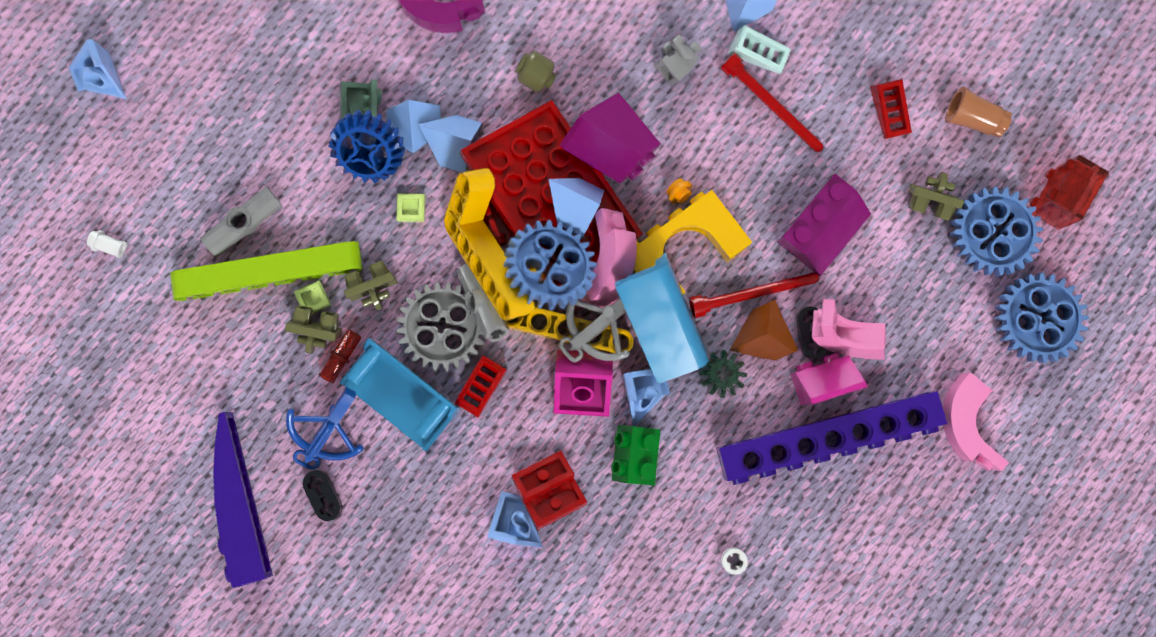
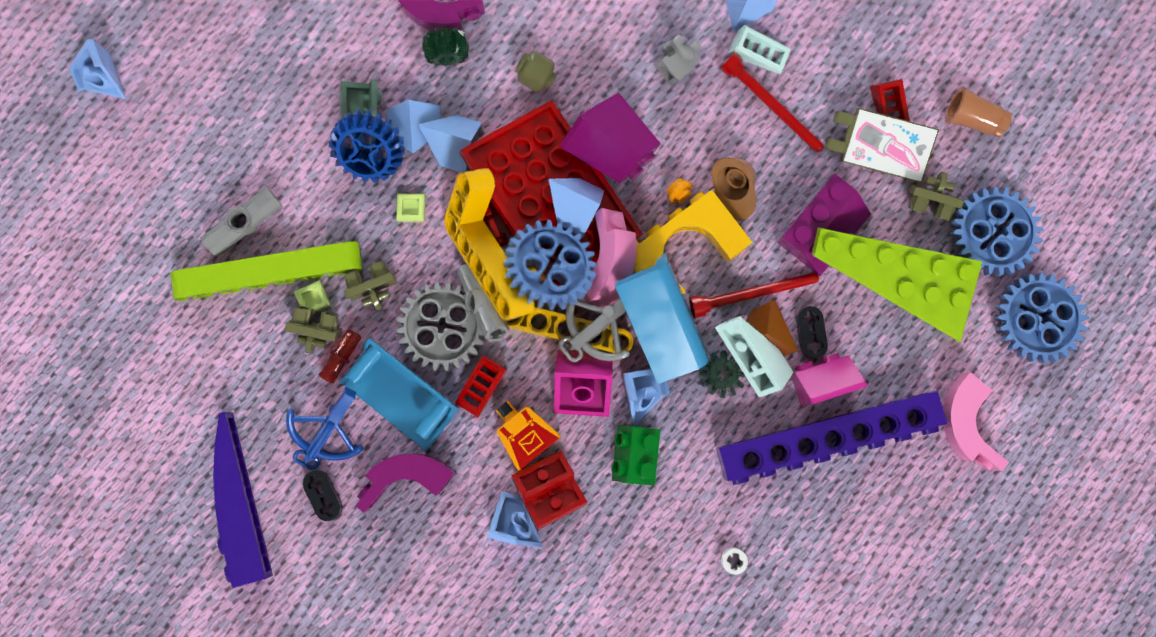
(106, 244): white pin -> none
(417, 467): none -> magenta arch
(445, 46): none -> clear green gear
(524, 434): none -> torso
(734, 186): none -> medium nougat piece
(756, 356): none -> light aqua slope
(847, 336): bright pink arch -> none
(884, 143): none -> tile
(918, 280): none -> lime wing
(1069, 192): clear red container -> none

